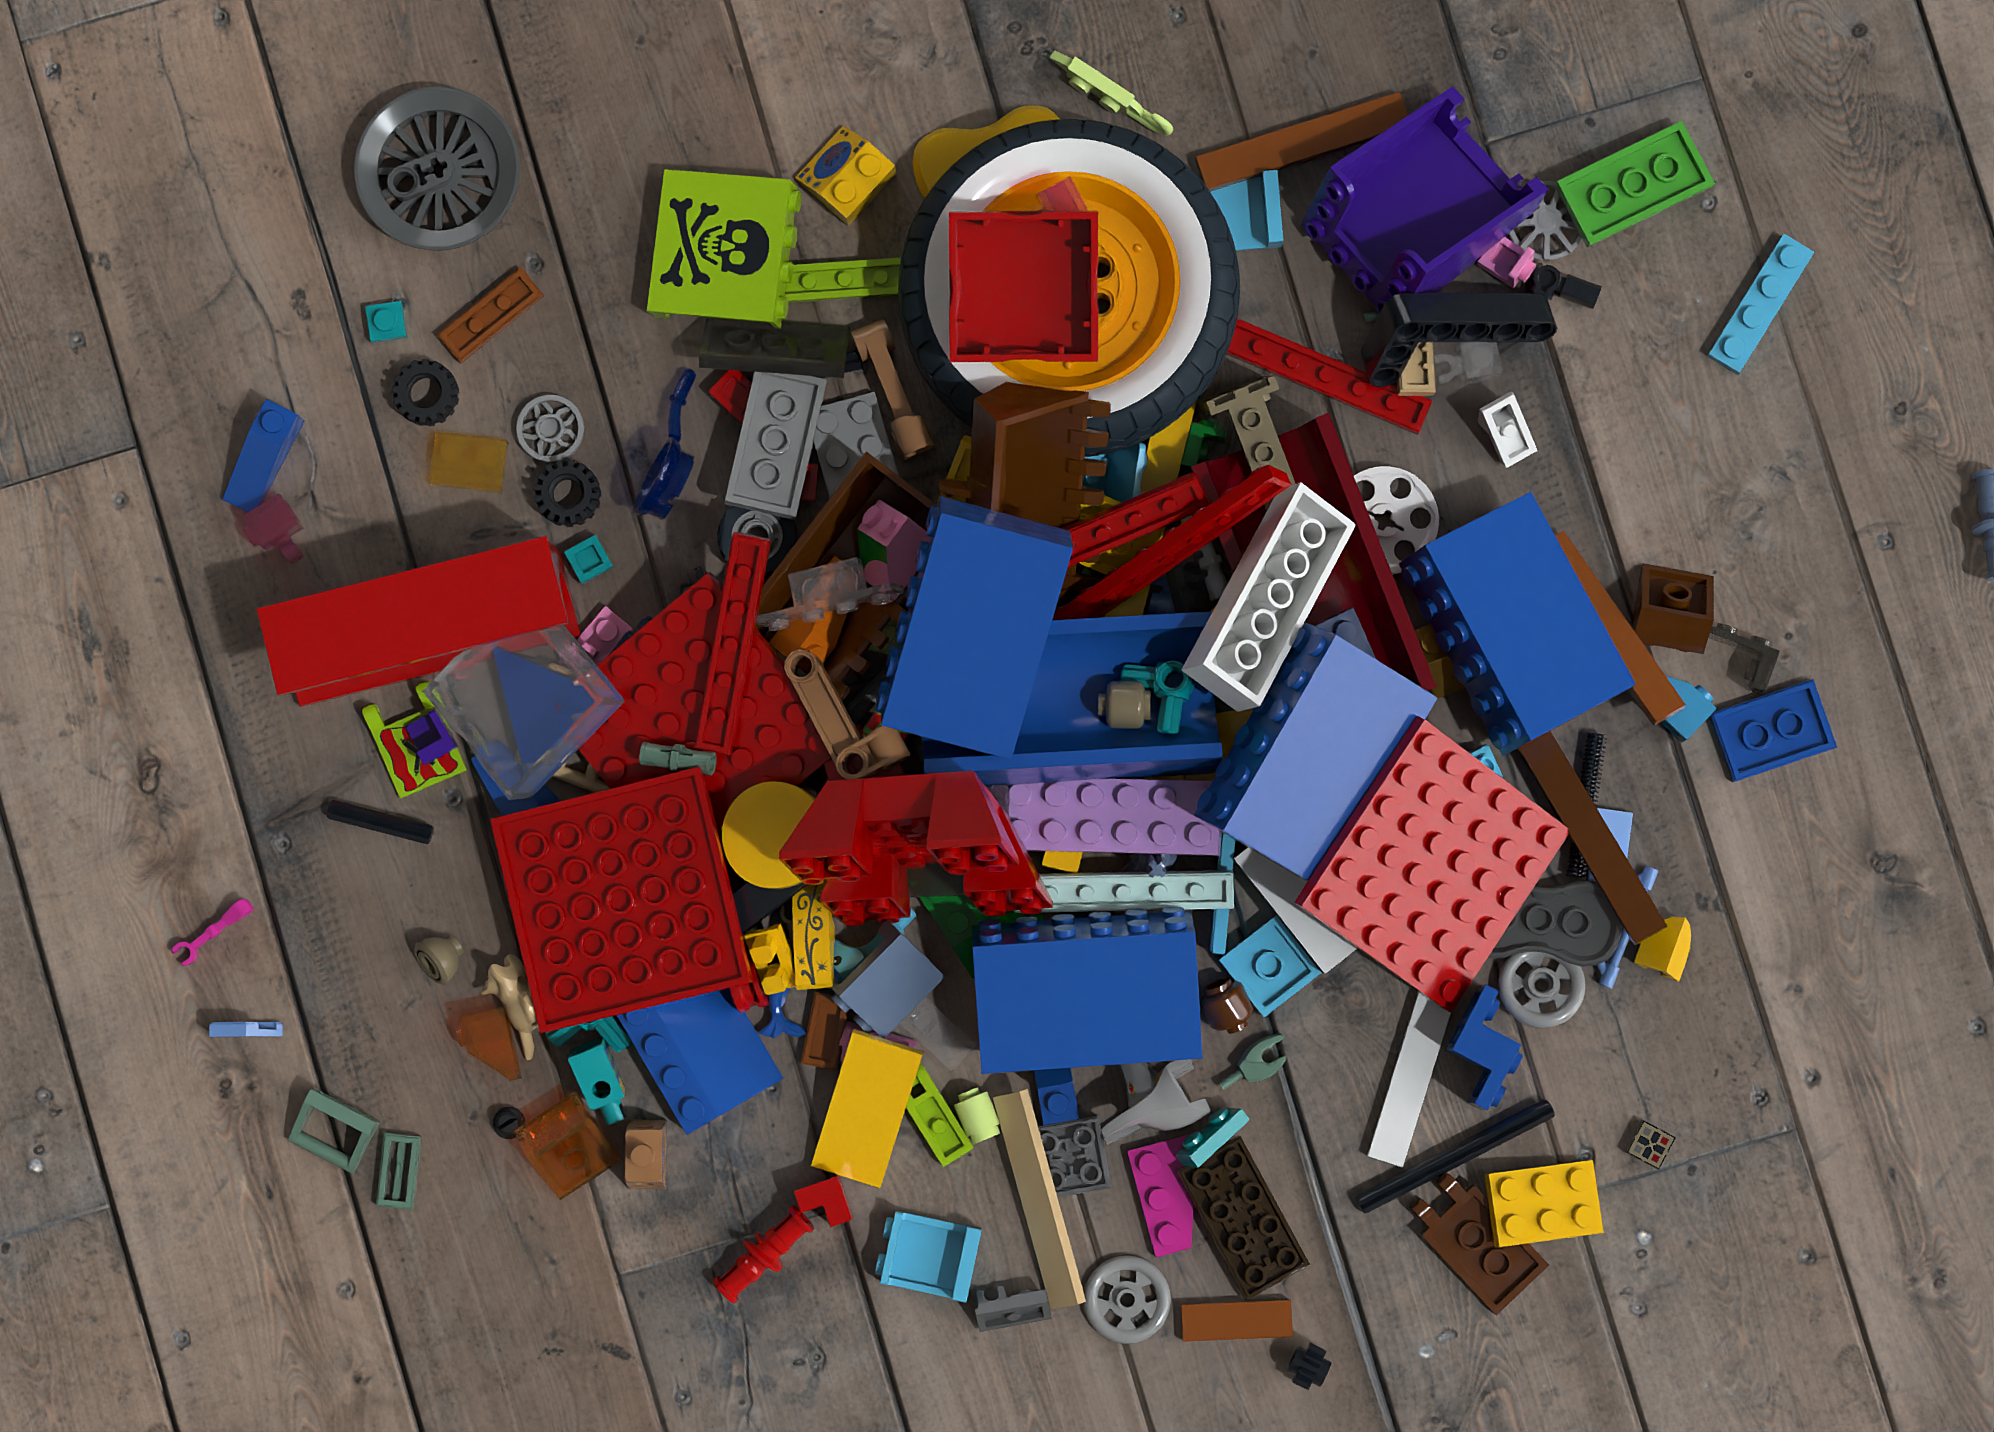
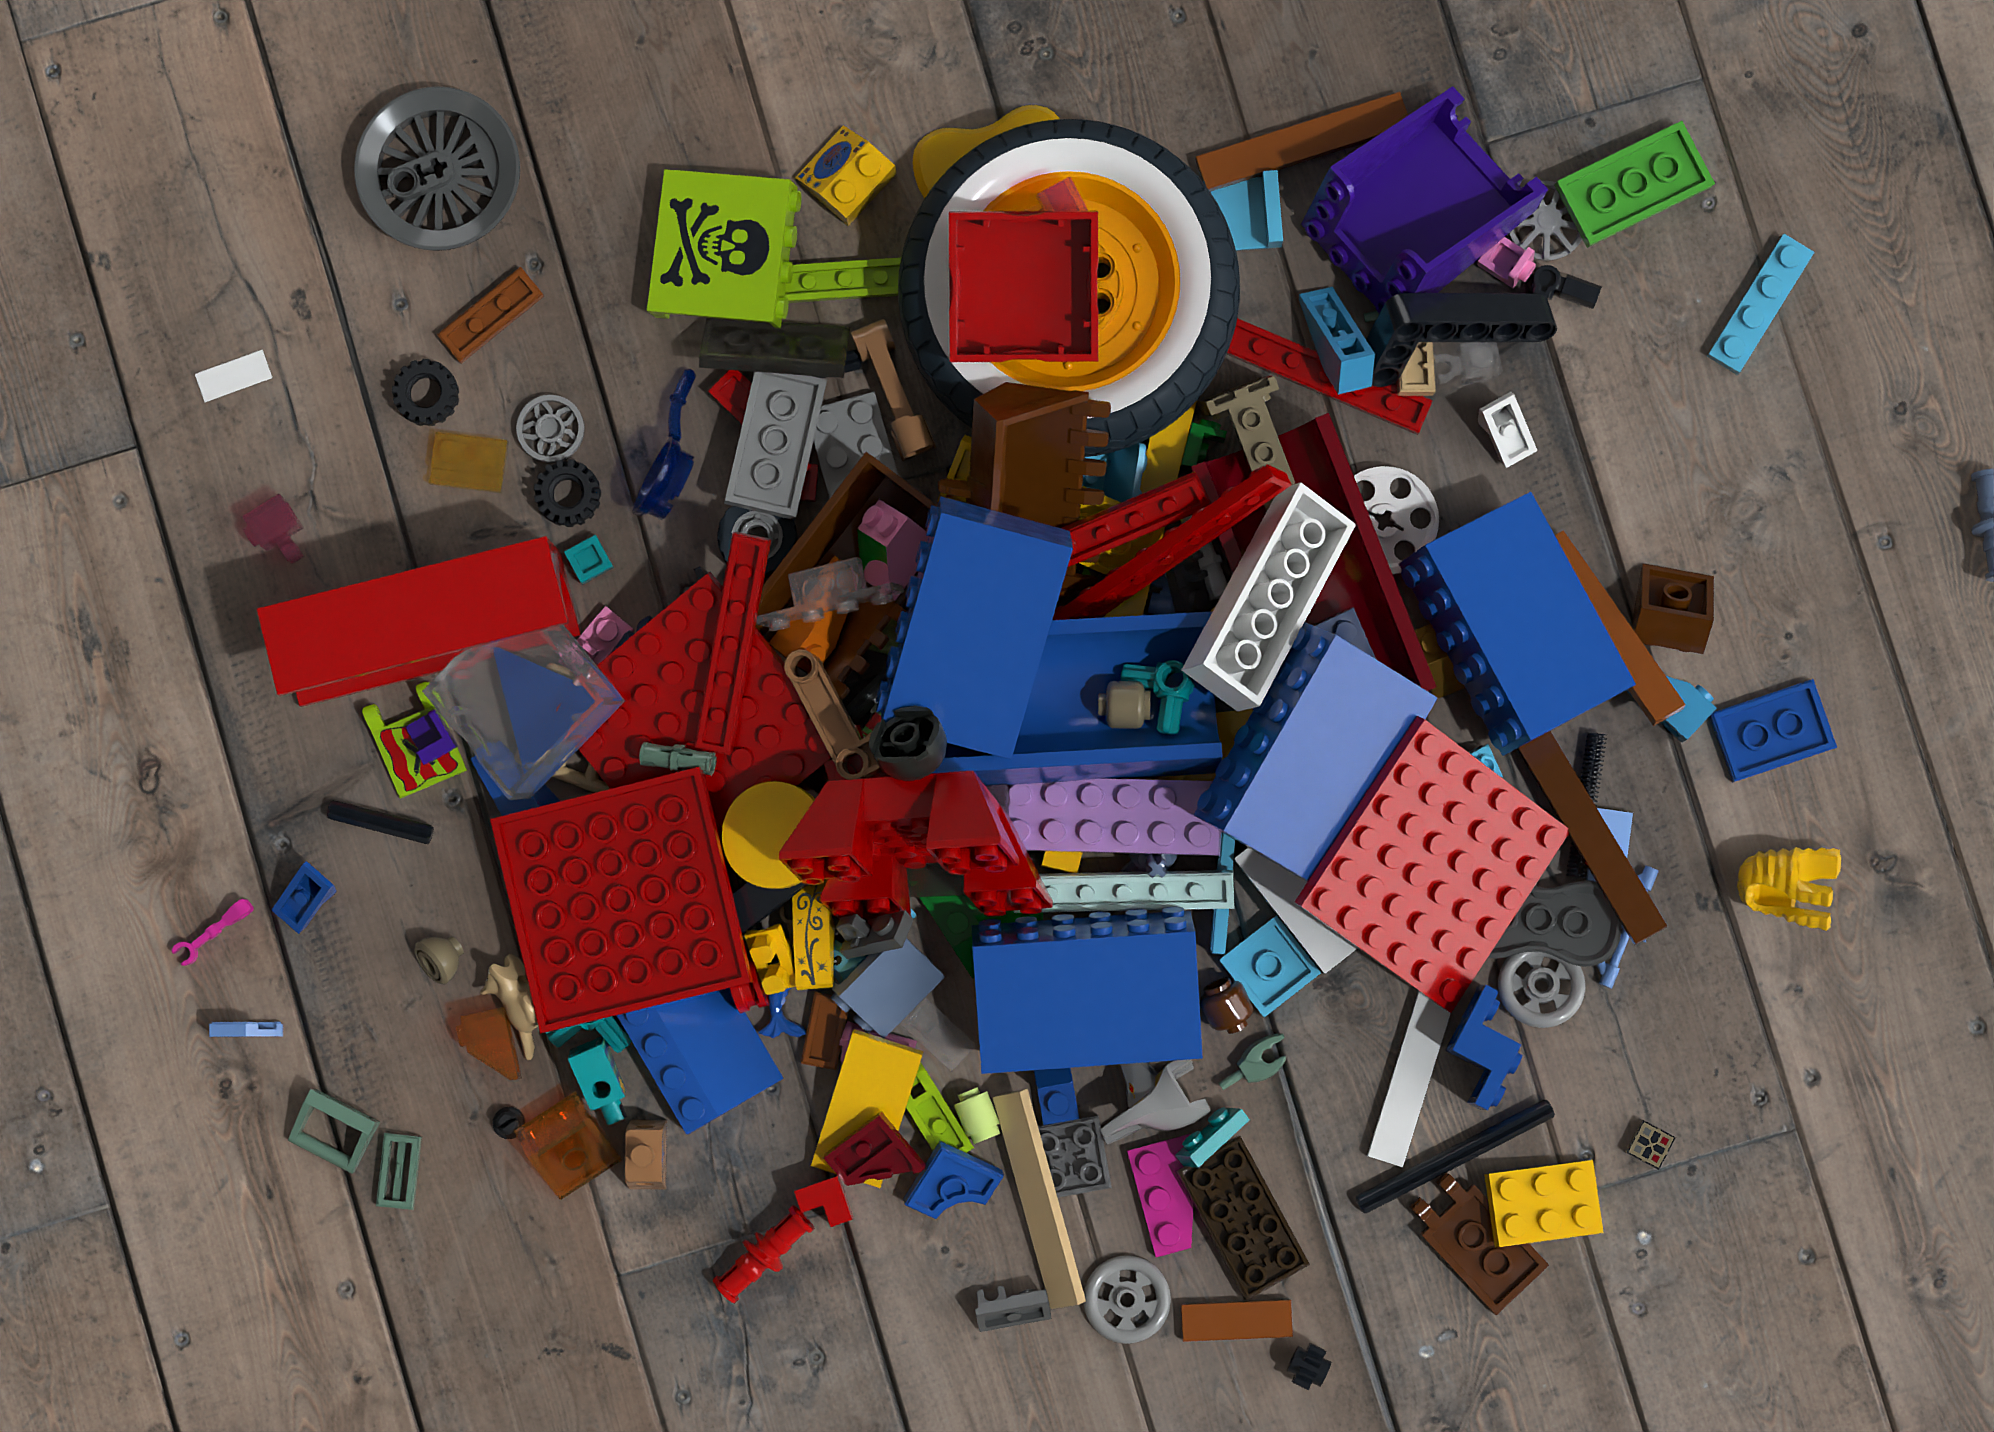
(233, 376): none -> white sticker
(262, 455): blue slope -> none
(303, 897): none -> blue slope
(386, 322): teal plate -> none
(873, 935): none -> dark grey hinge
(873, 1153): none -> dark red wing
(909, 744): none -> pearl dark grey cylinder
(928, 1255): medium azure panel -> none
(951, 1179): none -> blue tile
(1111, 95): yellowish green plate -> none
(1338, 341): none -> dark azure slope
(1667, 949): yellow brick -> none
(1758, 670): clear smoke bracket -> none
(1777, 879): none -> yellow hair

